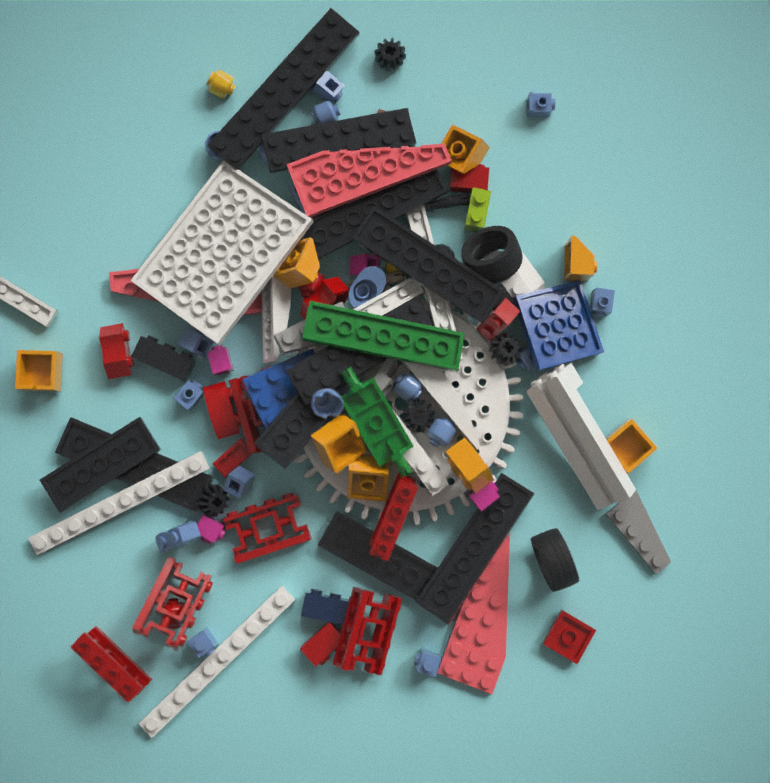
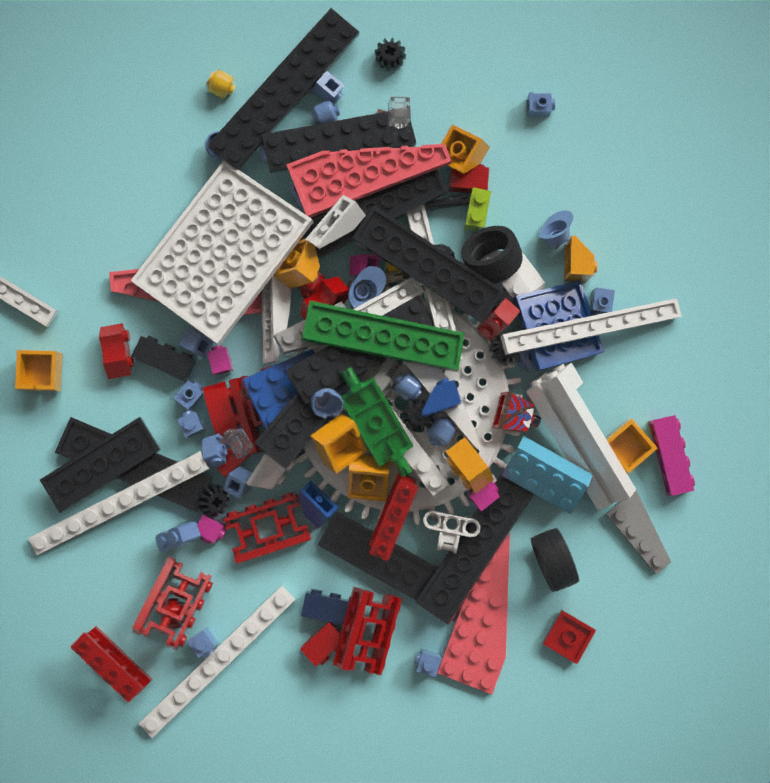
(191, 424): none -> medium blue brick
(213, 451): none -> medium blue brick
(237, 441): none -> clear bracket
(268, 473): none -> white slope
(316, 504): none -> blue slope
(338, 221): none -> white slope
(399, 111): none -> clear brick
(443, 397): none -> blue slope
(448, 535): none -> white piece
(514, 414): none -> torso
(547, 475): none -> medium azure brick
(556, 229): none -> medium blue piece
(590, 326): none -> white plate
(671, 455): none -> dark pink brick

